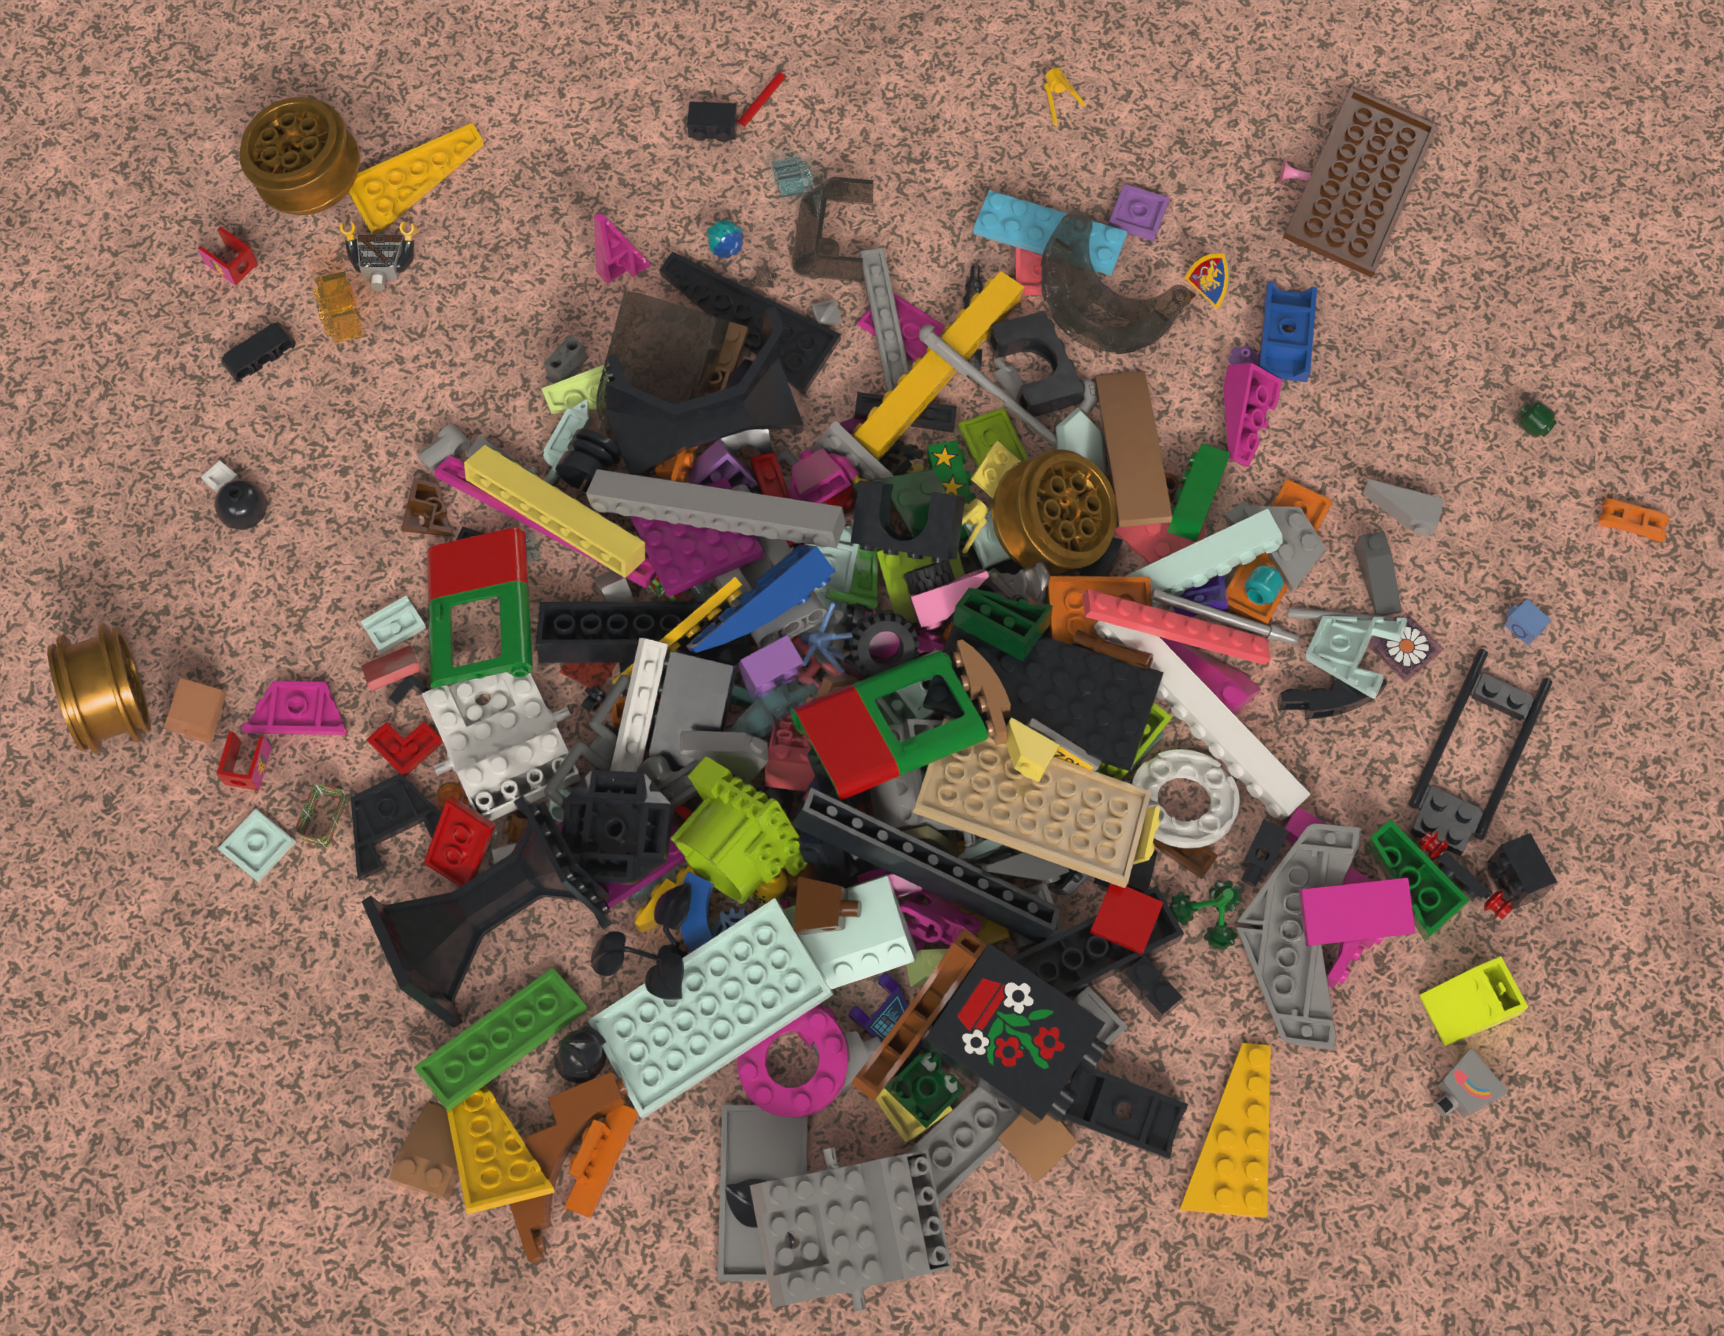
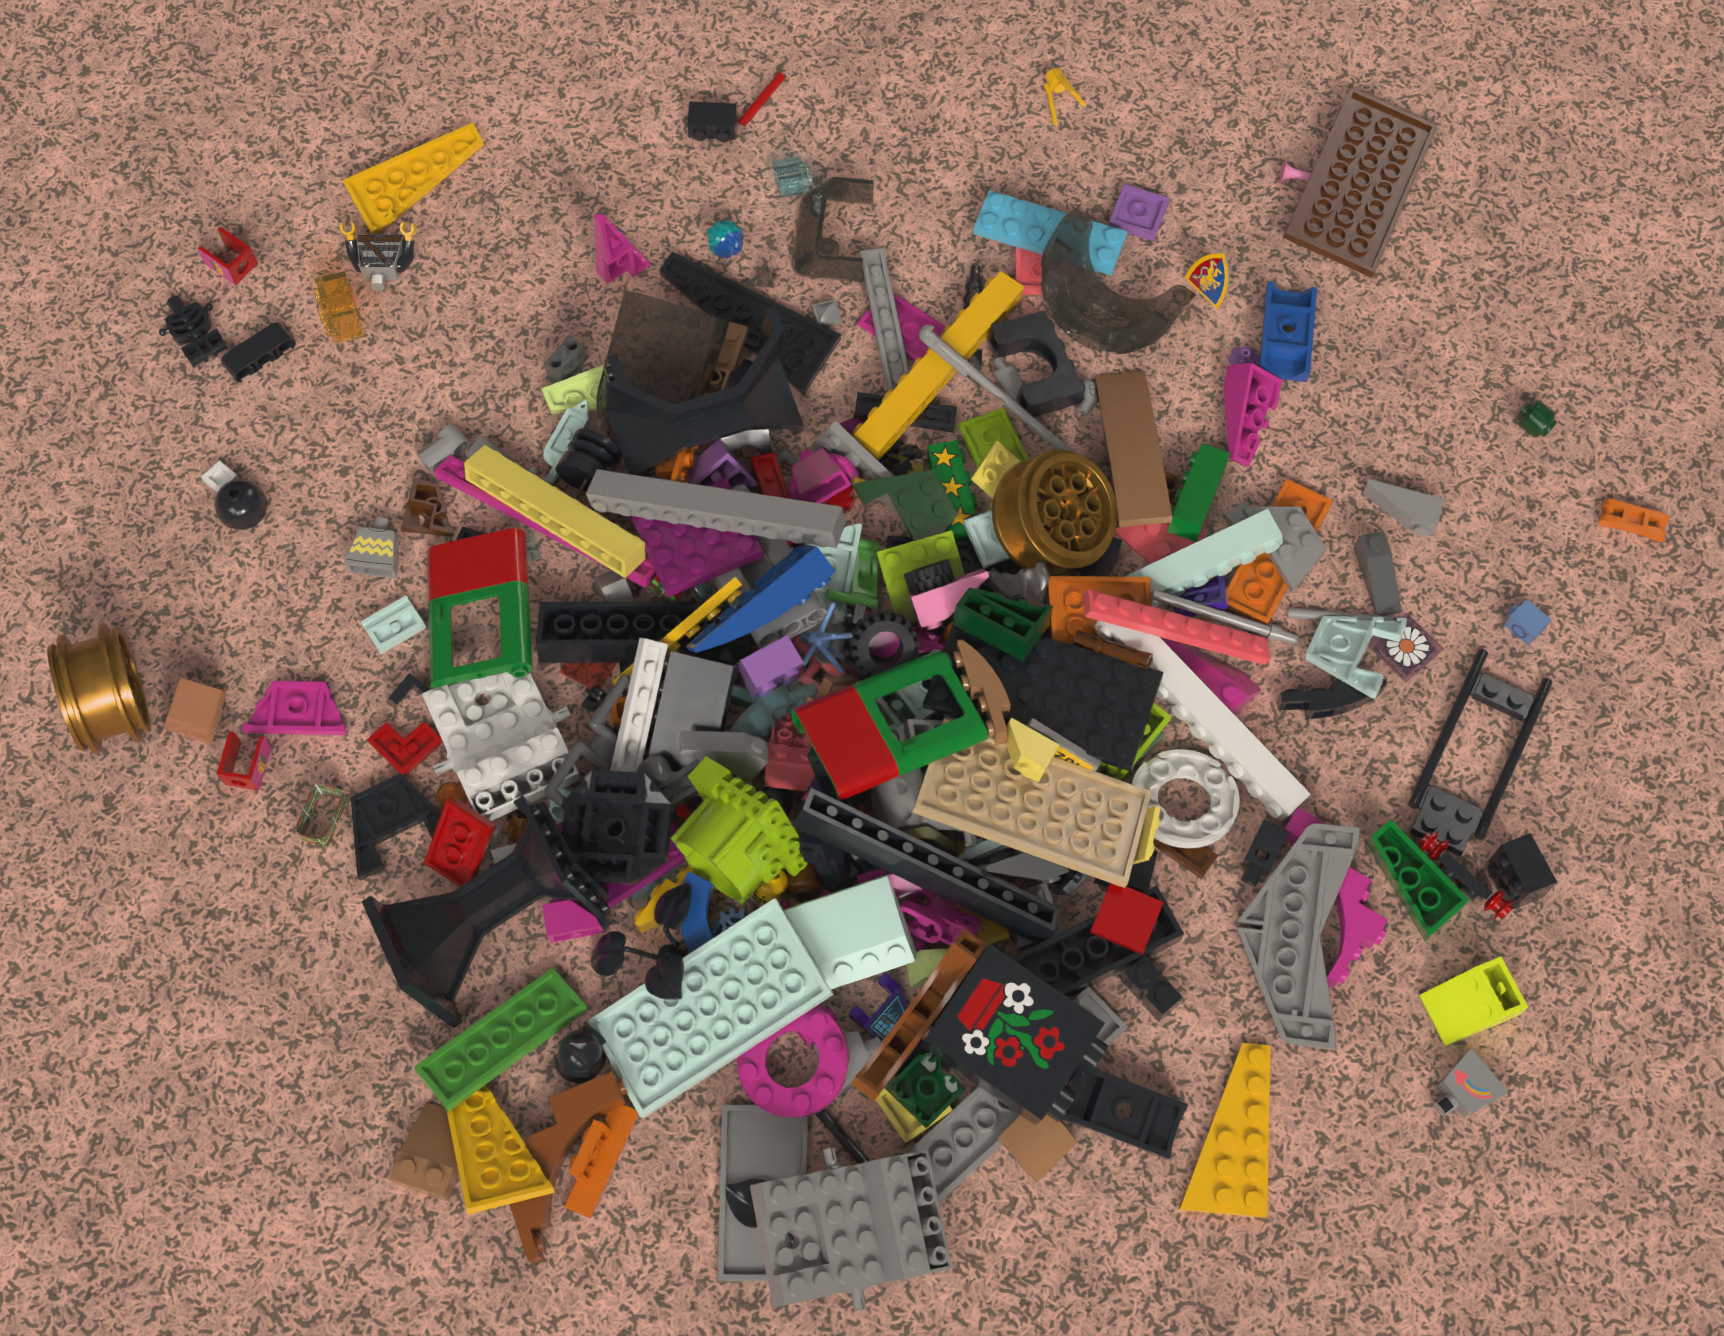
(191, 325): none -> black torso
(256, 845): light aqua tile -> none
(299, 156): pearl gold wheel -> none
(374, 551): none -> light grey torso
(390, 668): tile -> none
(568, 921): none -> dark pink slope
(822, 907): reddish brown torso -> none
(842, 1137): none -> black bar
(874, 529): black arch -> none
(974, 514): light yellow plant -> none
(1083, 437): light aqua tile -> none
(1225, 898): dark green plant -> none
(1263, 585): teal head -> none
(1356, 911): dark pink tile -> none

